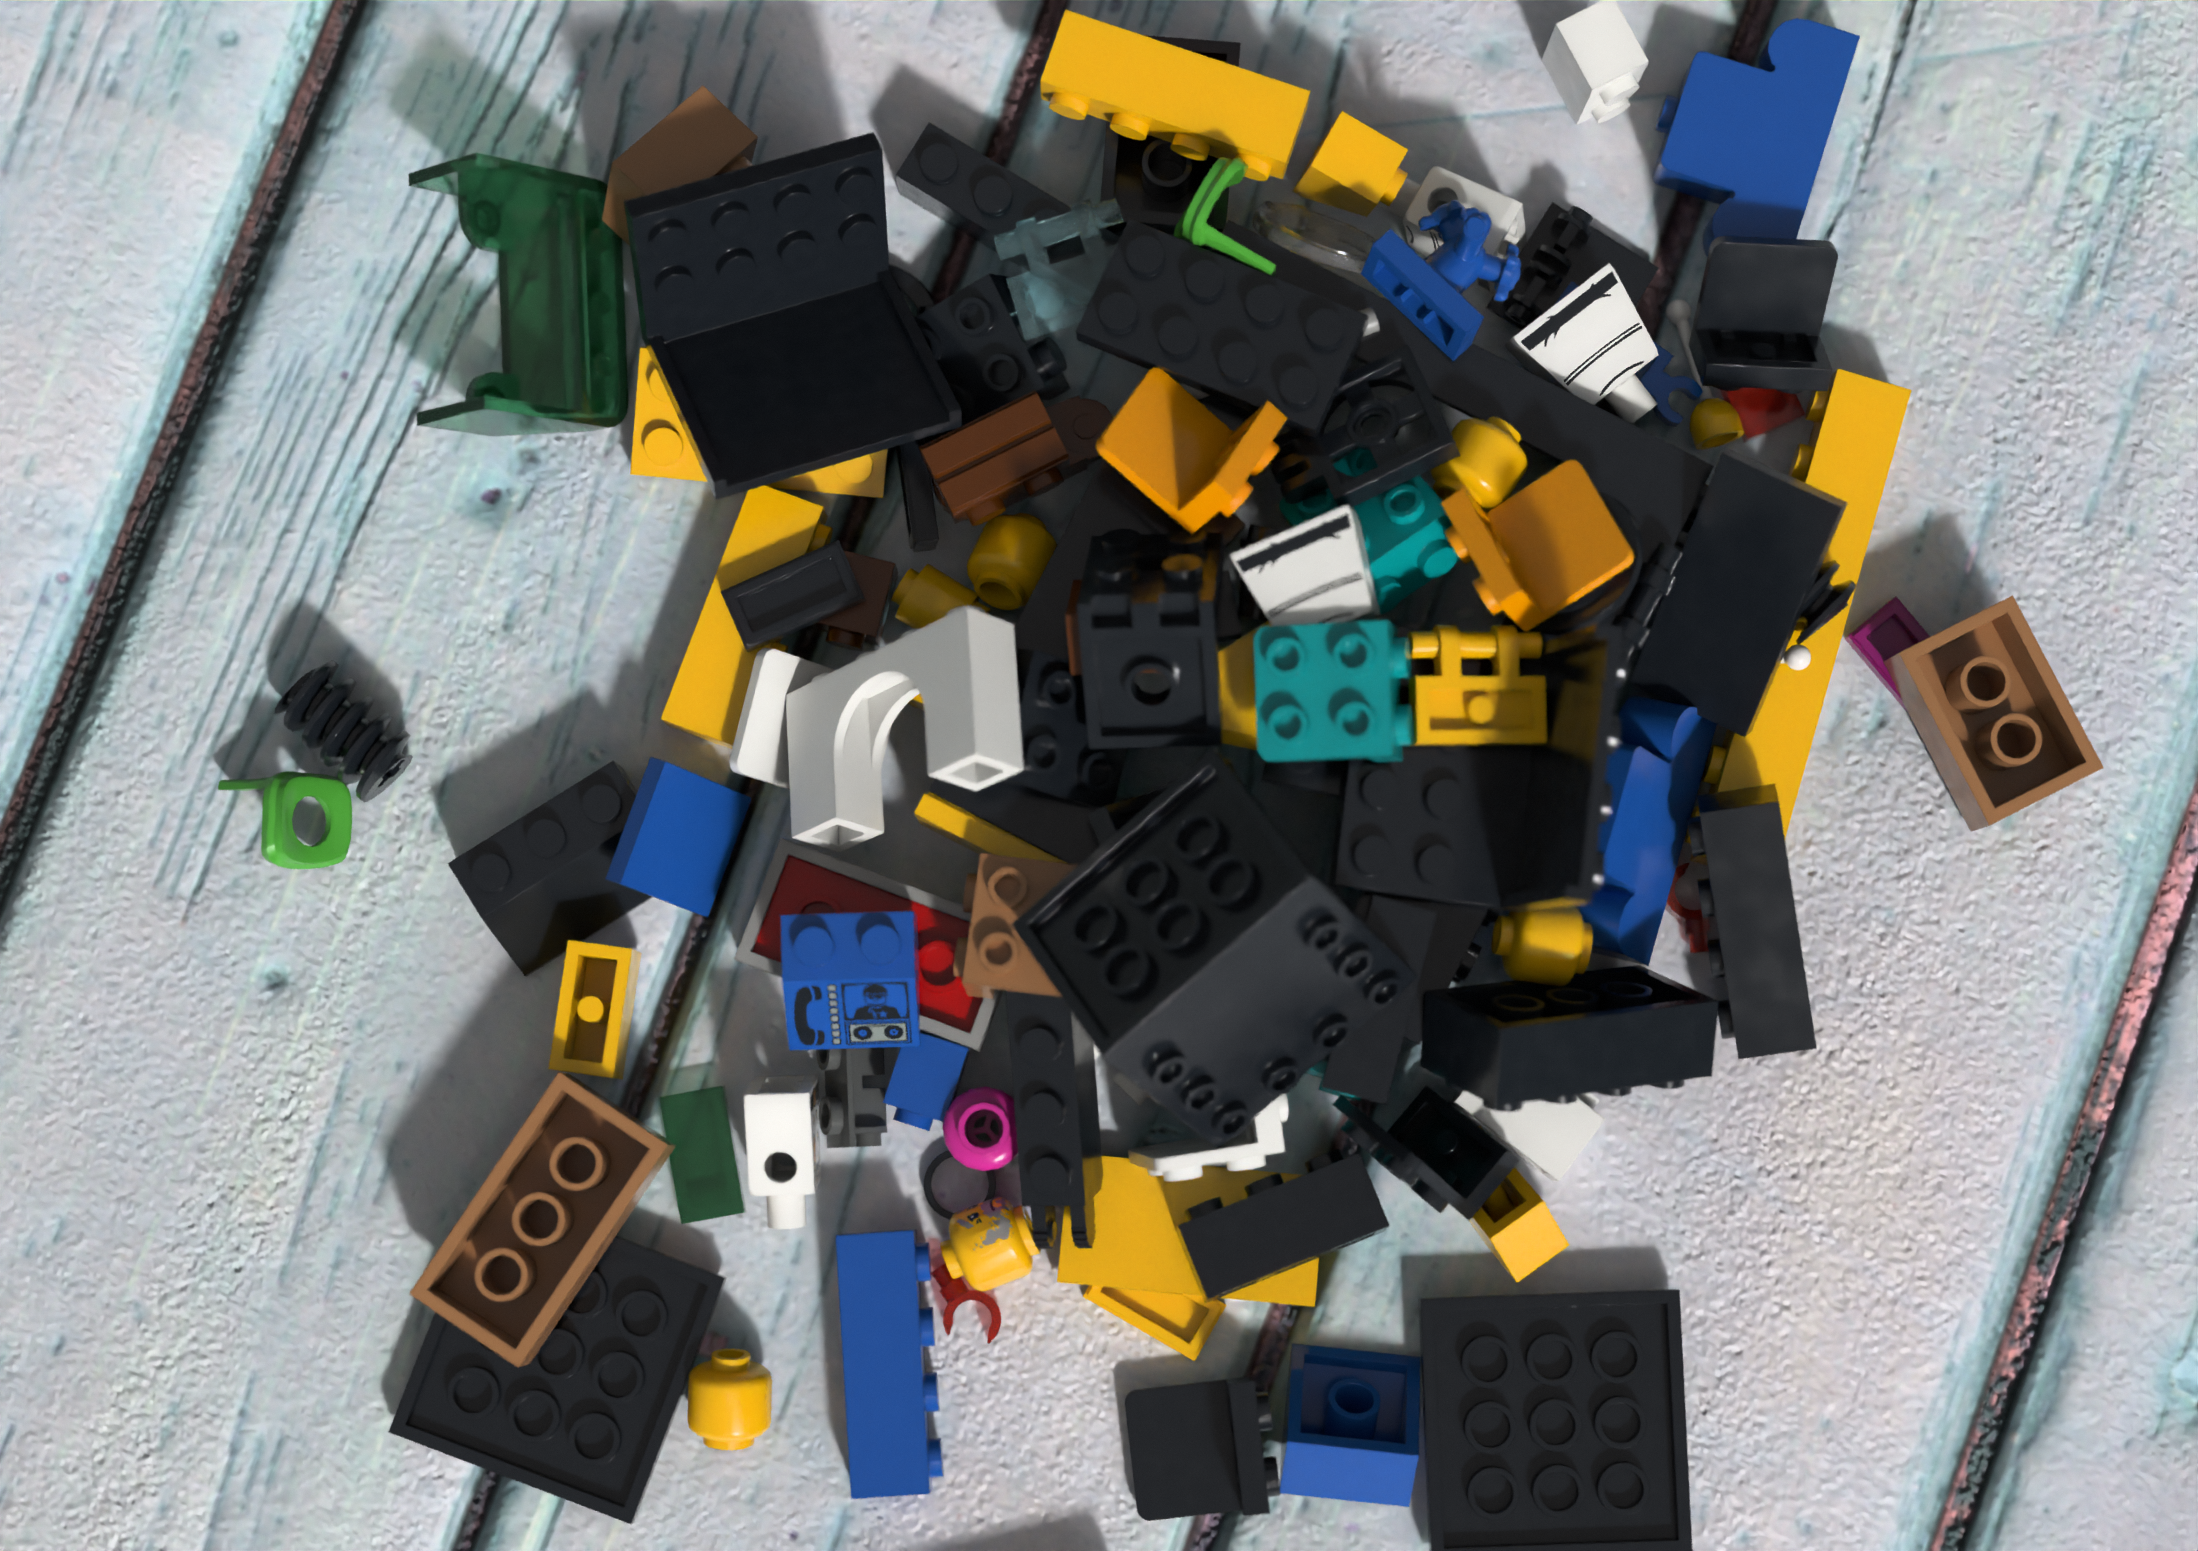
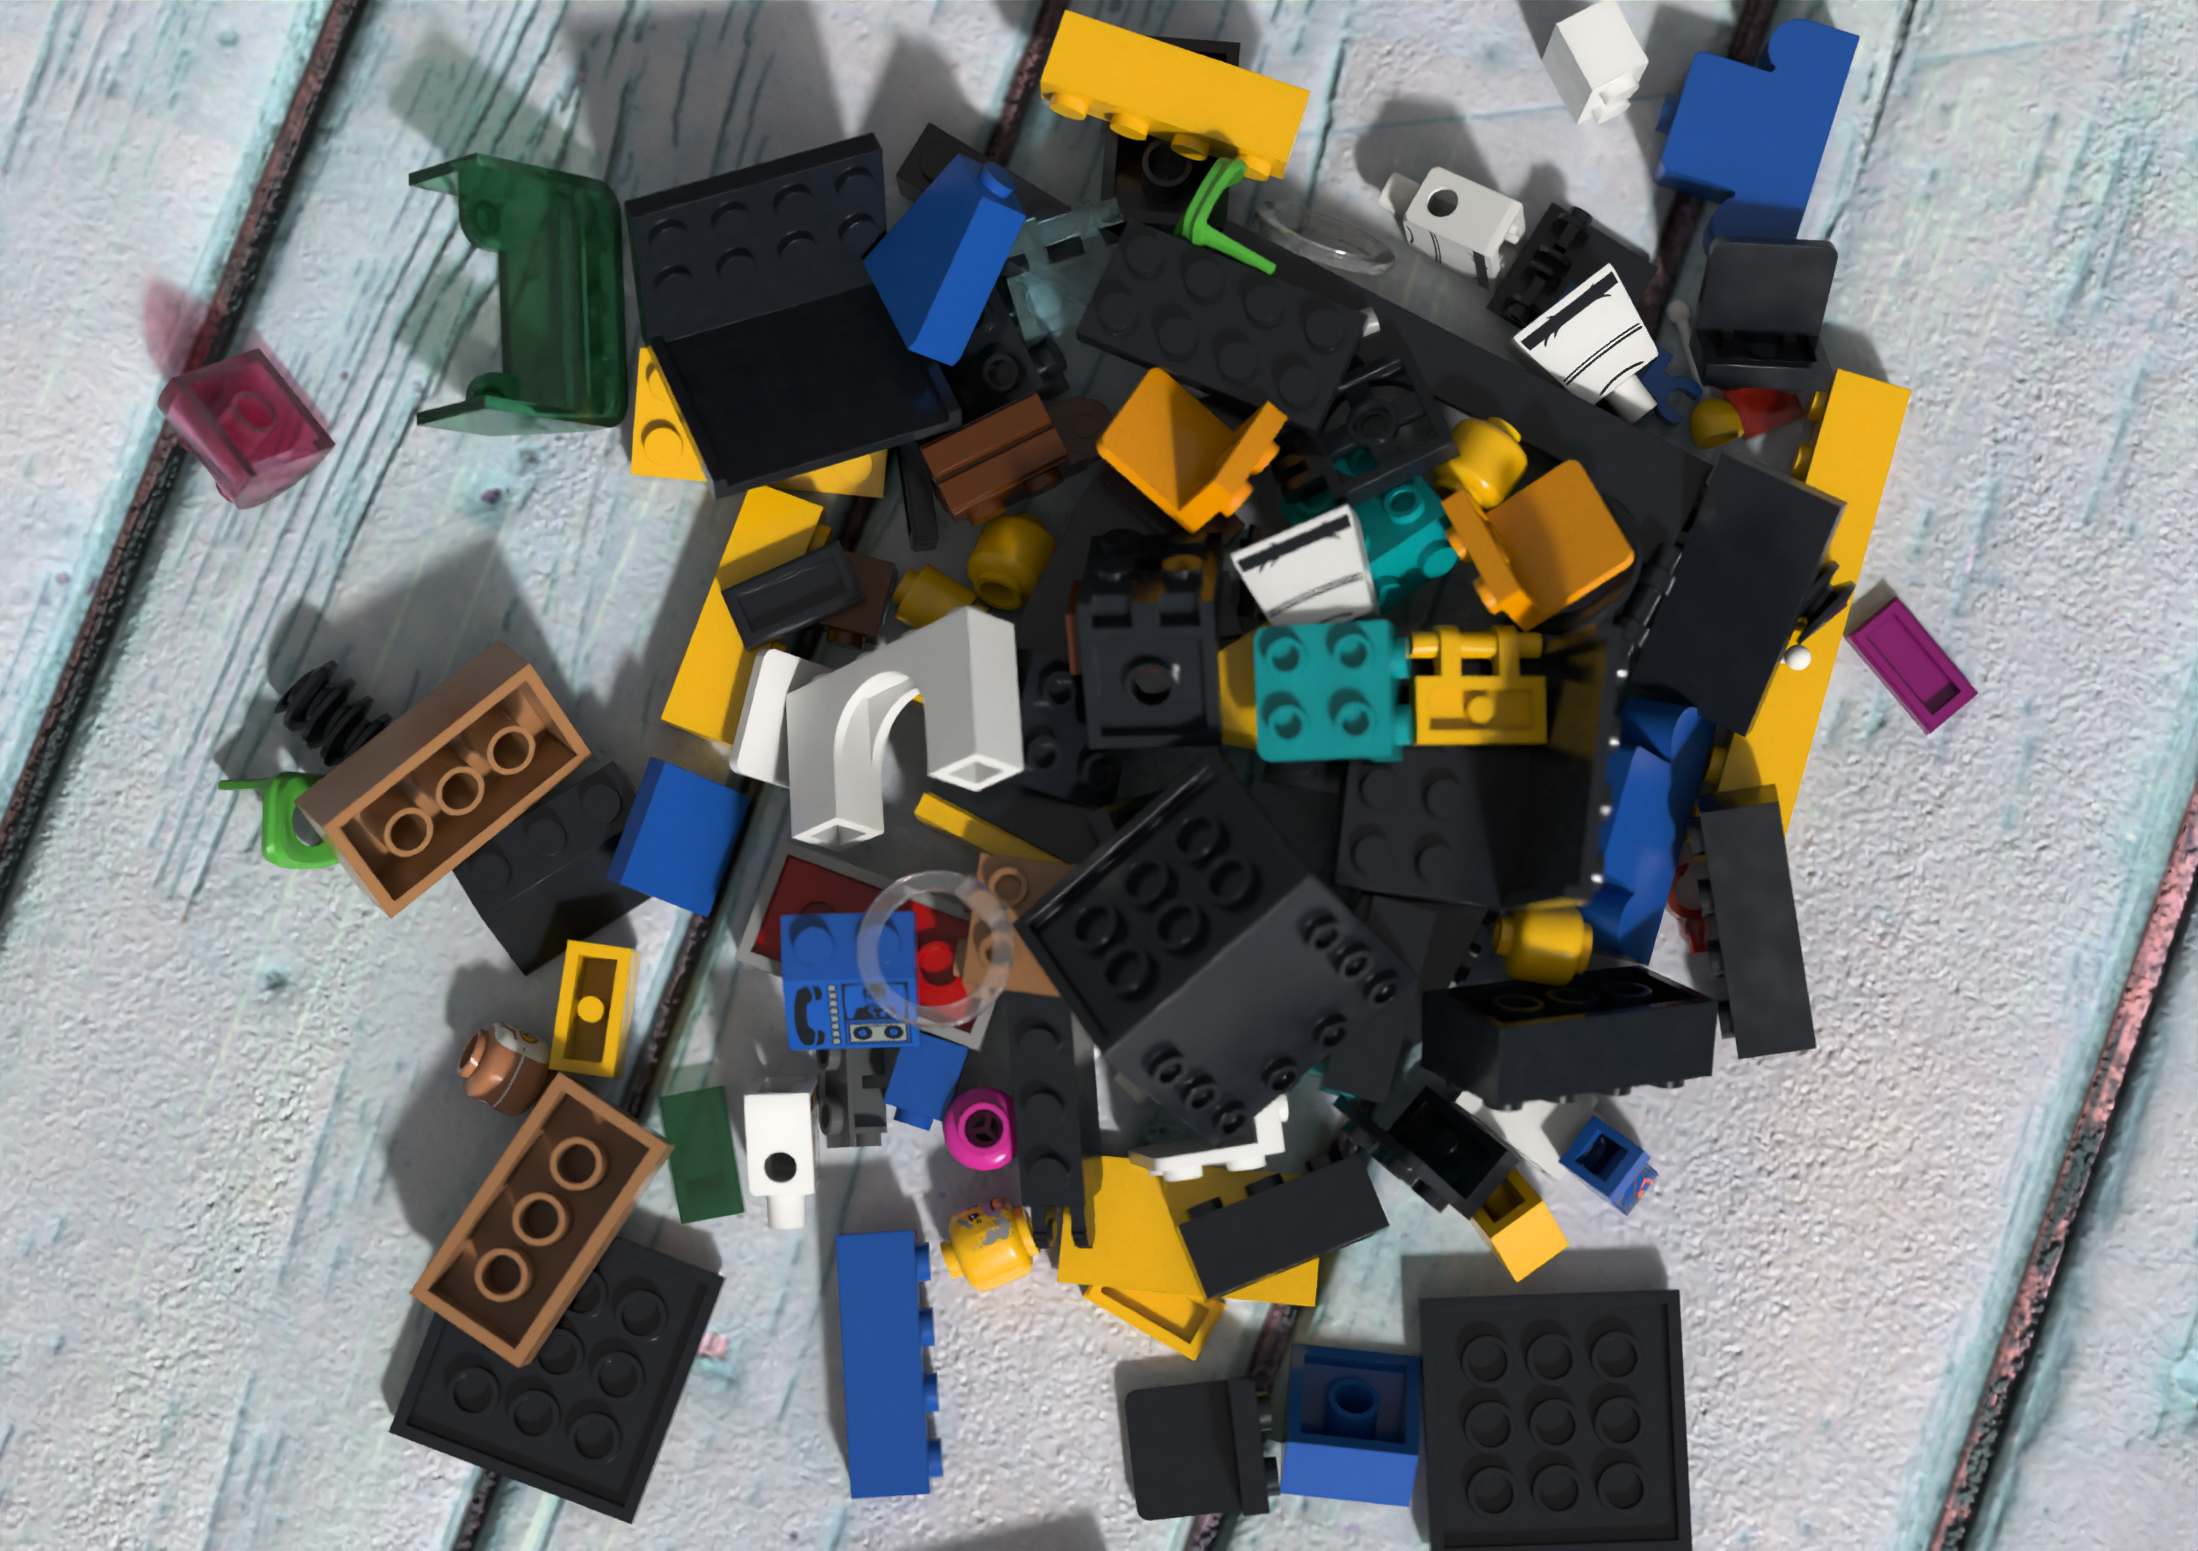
(245, 427): none -> clear pink brick
(444, 778): none -> medium nougat brick
(506, 1068): none -> nougat head
(686, 146): medium nougat brick -> none
(729, 1399): yellow head -> none
(928, 1185): black piece -> none
(947, 256): none -> blue slope
(956, 1292): clear red piece -> none
(981, 902): none -> clear piece
(1353, 168): yellow slope -> none
(1432, 287): blue piece -> none
(1612, 1168): none -> blue leg
(1992, 714): medium nougat brick -> none

